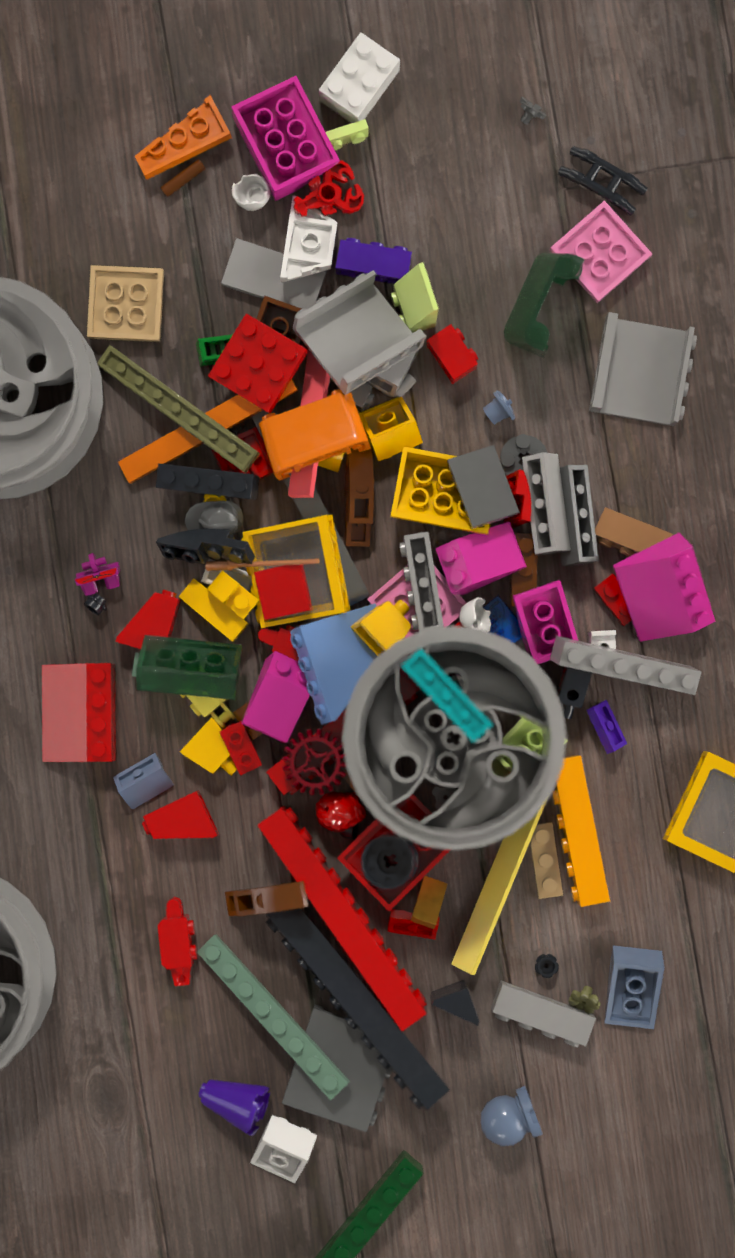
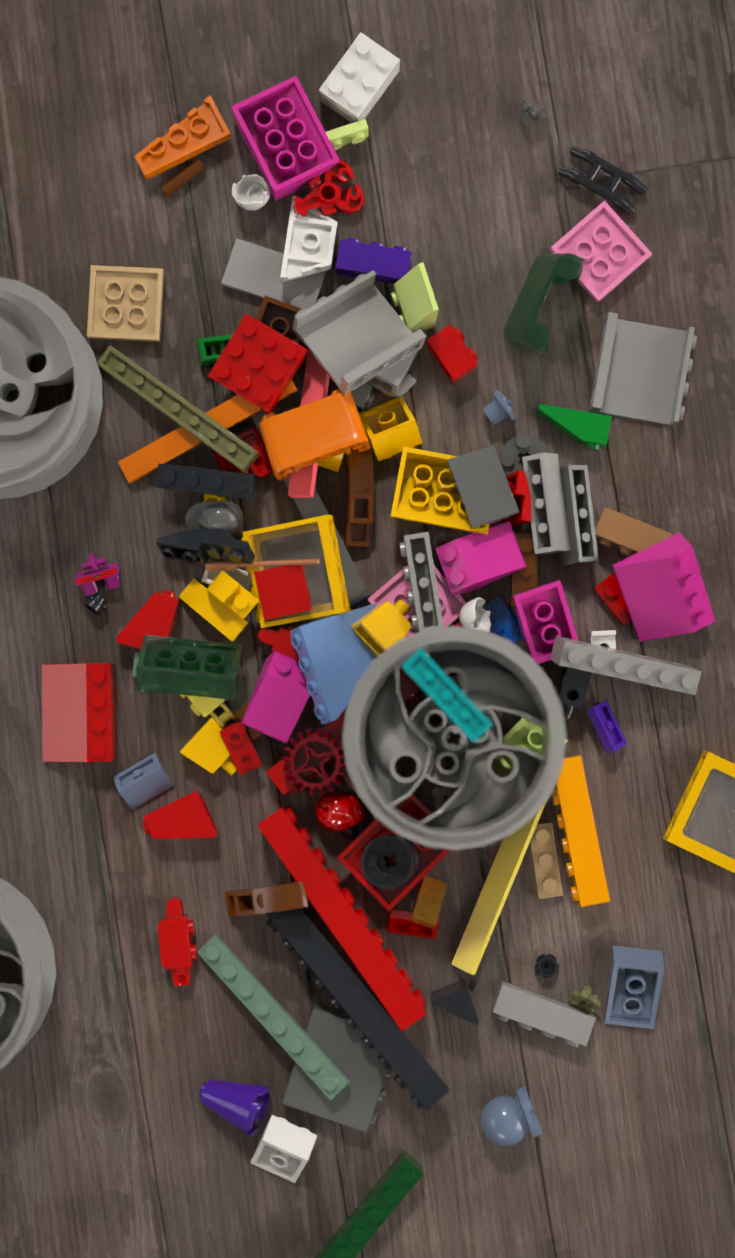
(581, 426): none -> green slope

